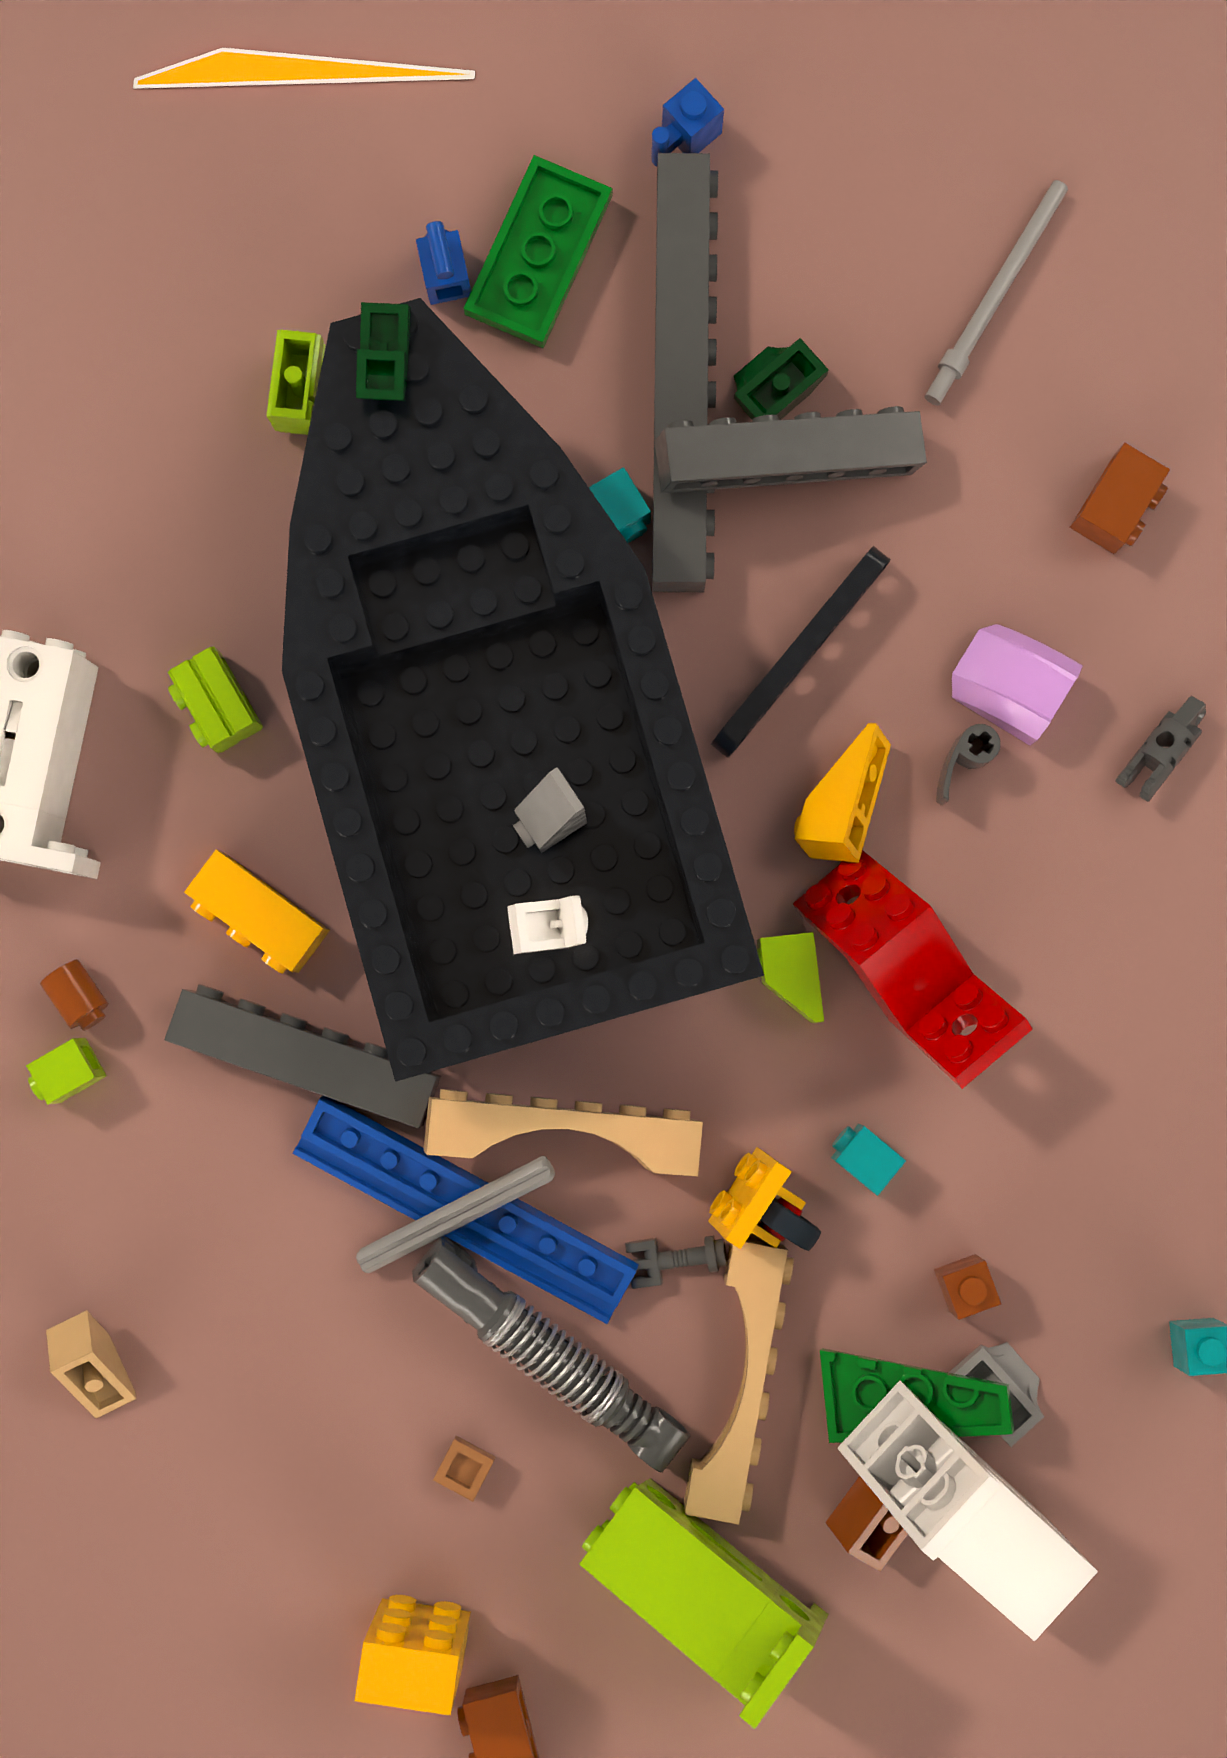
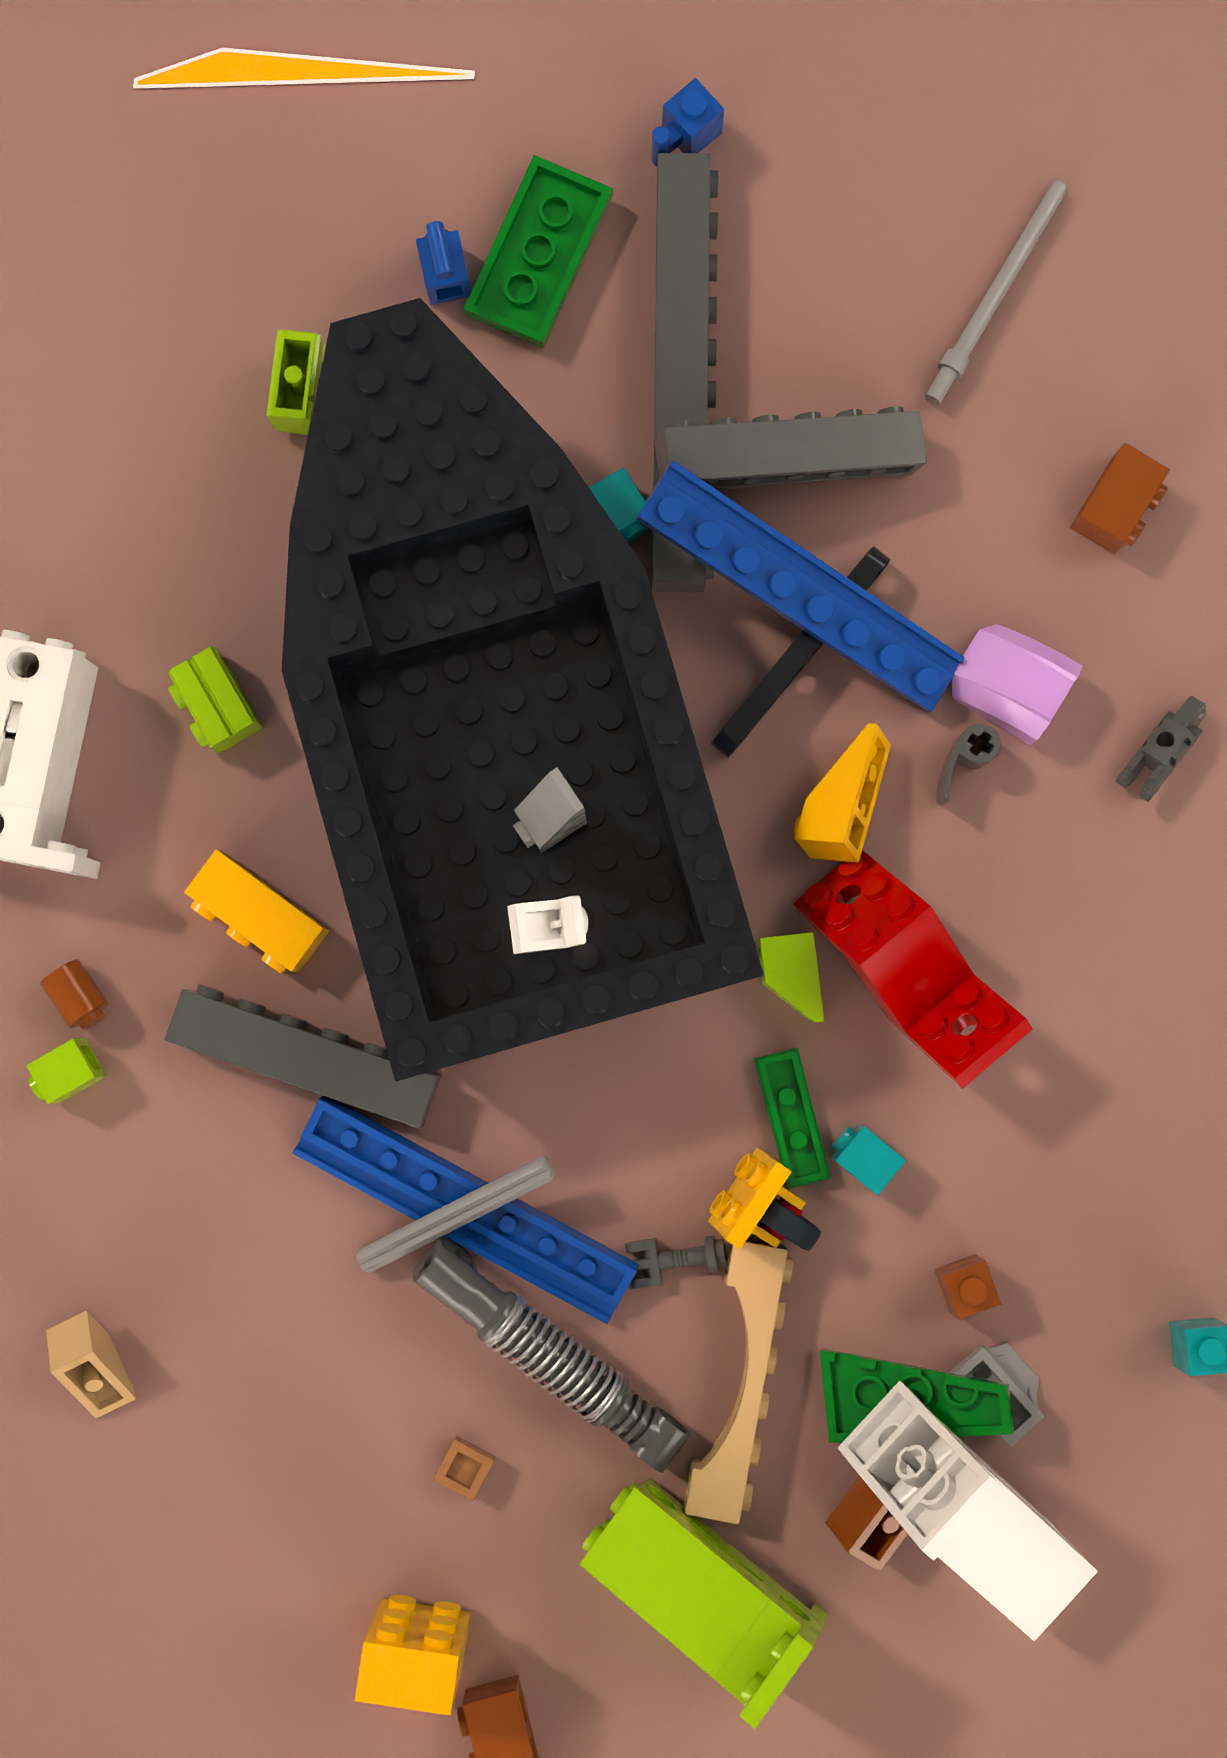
(383, 351): dark green slope -> none
(469, 1127): tan arch -> none
(778, 380): dark green slope -> none
(792, 1117): none -> green tile
(799, 586): none -> blue plate

